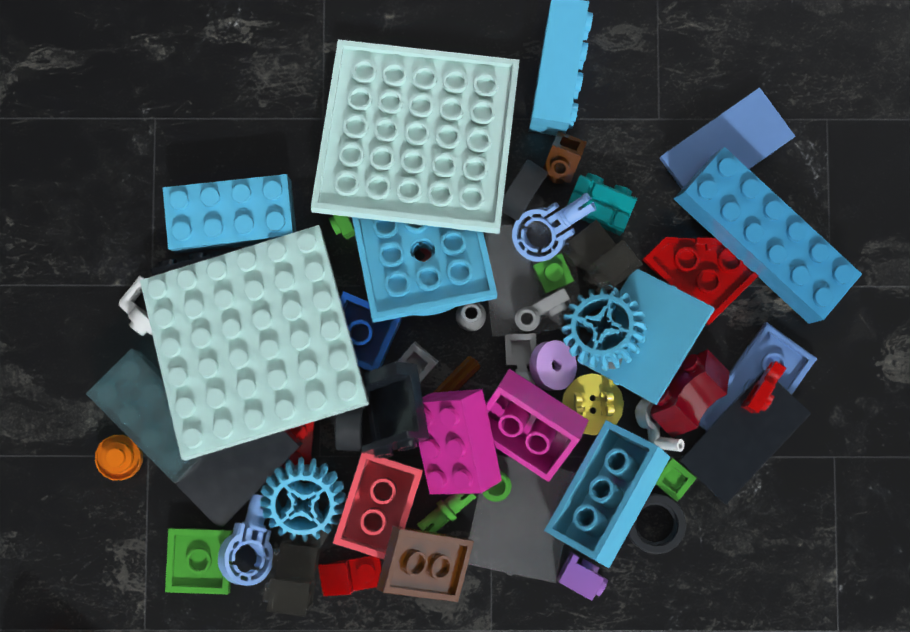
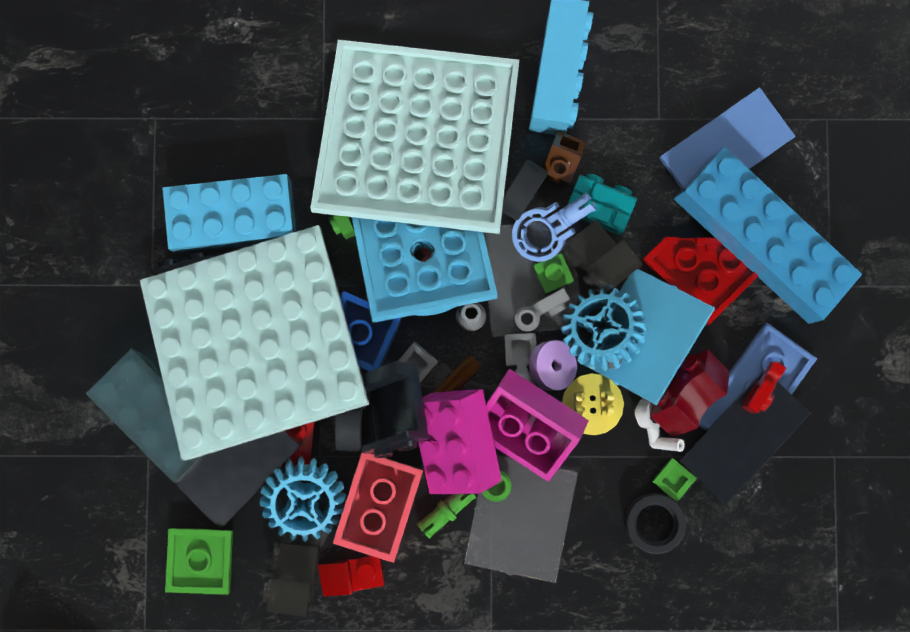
(118, 457): orange plate -> none
(138, 316): white plate -> none
(251, 533): light blue pin -> none
(424, 564): reddish brown plate -> none
(582, 577): medium lavender brick -> none
(607, 493): medium azure brick -> none

